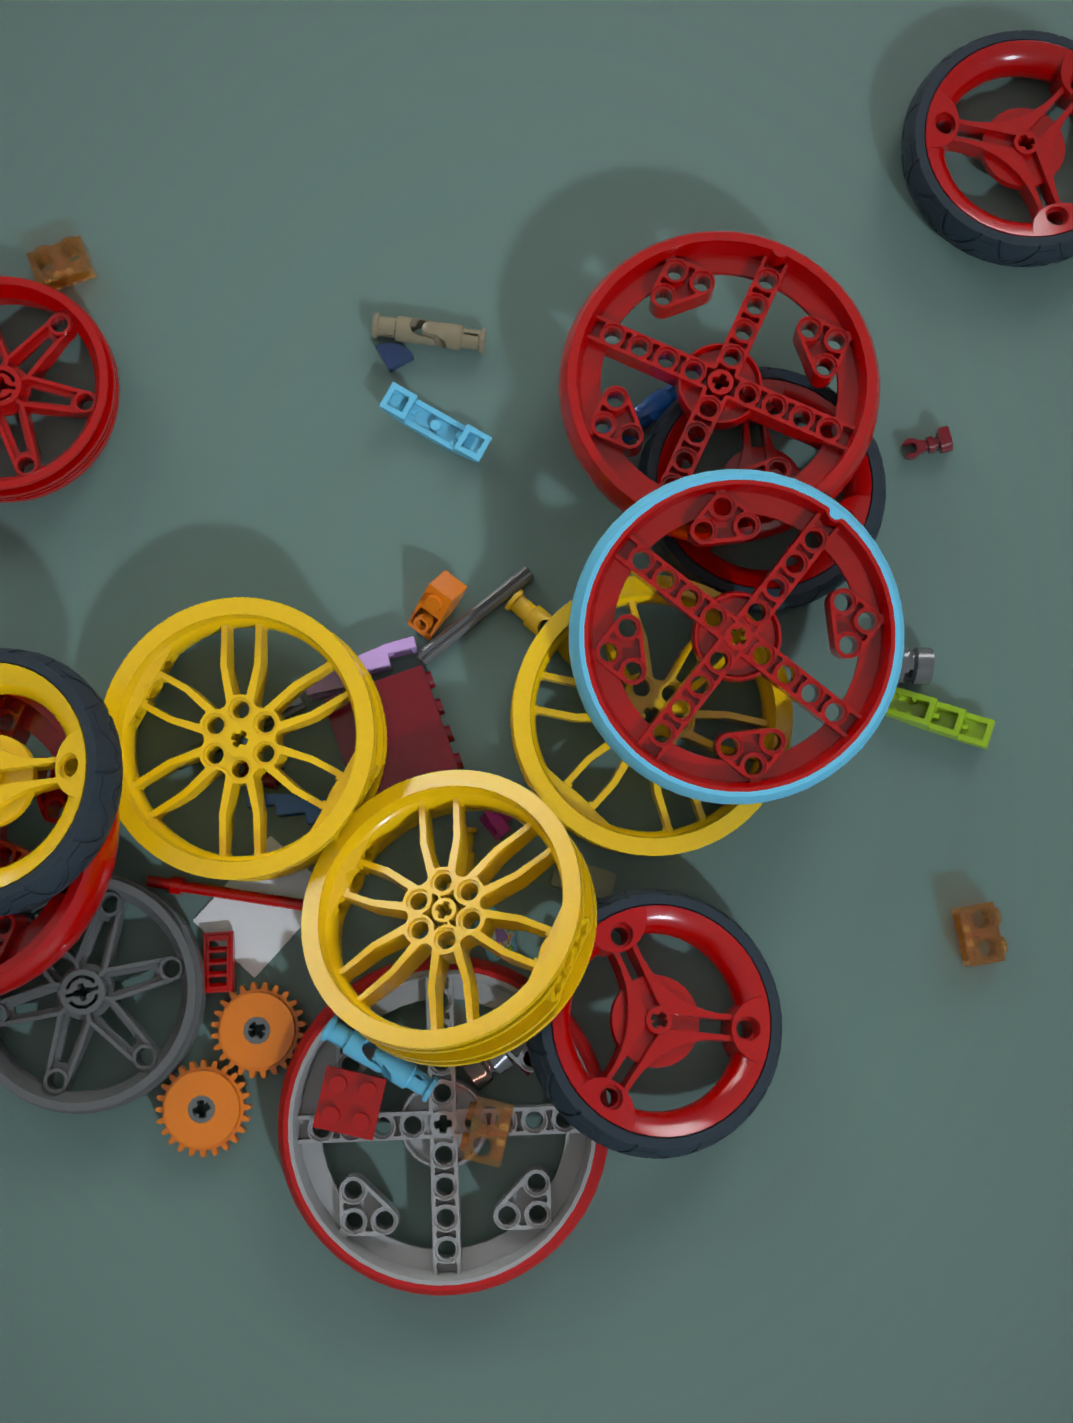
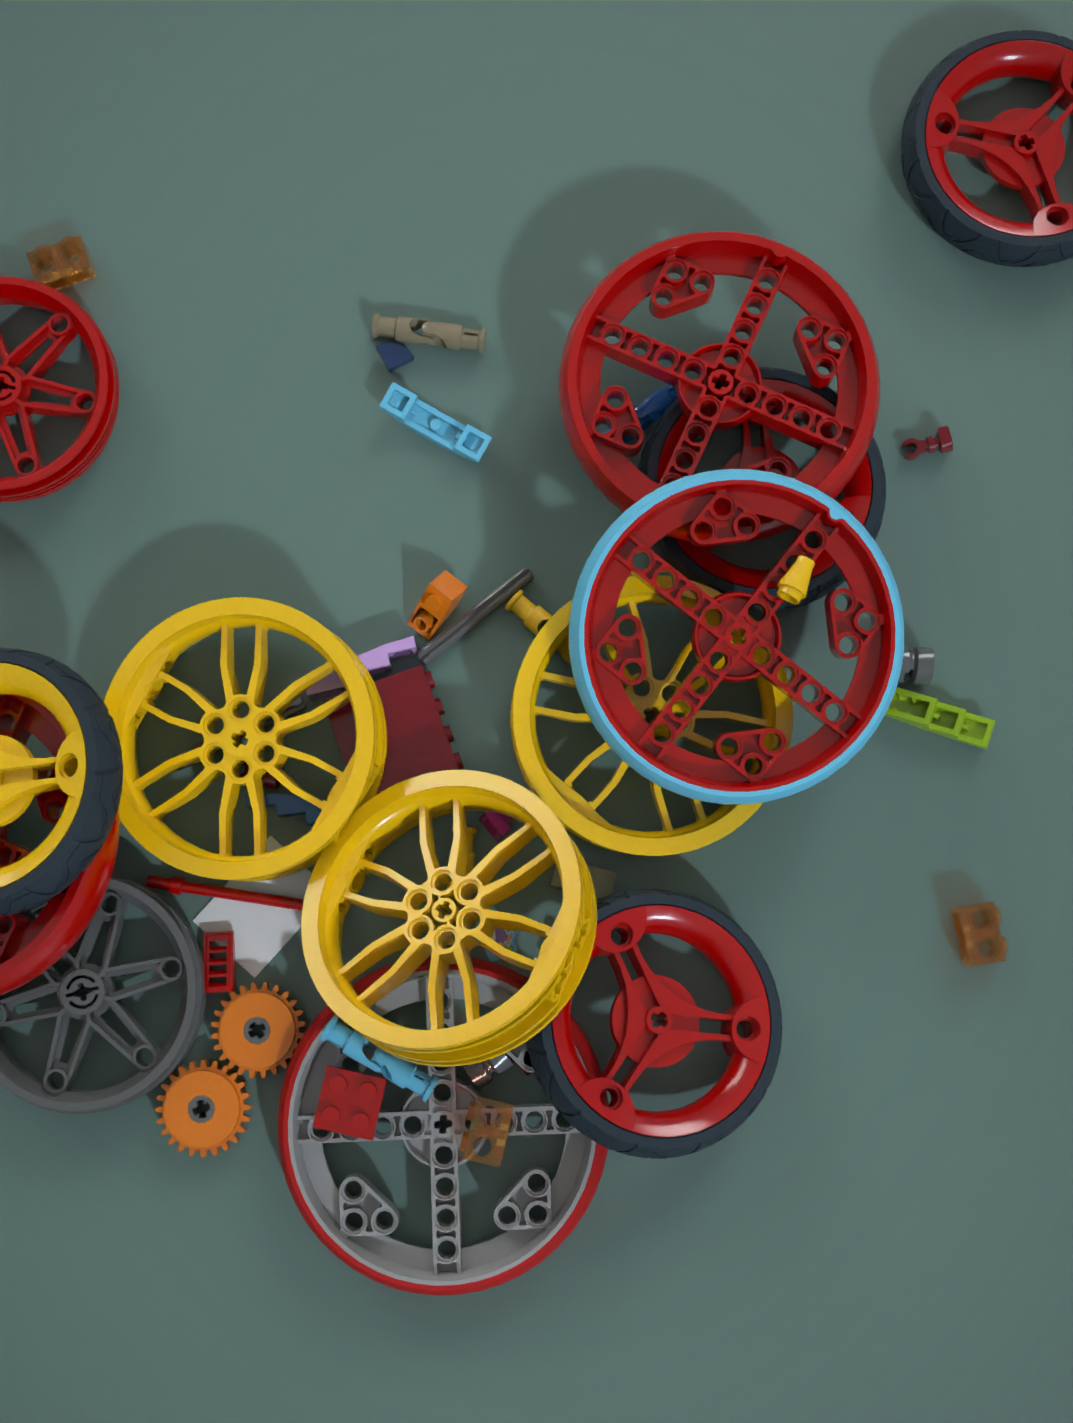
(796, 581): none -> yellow cone

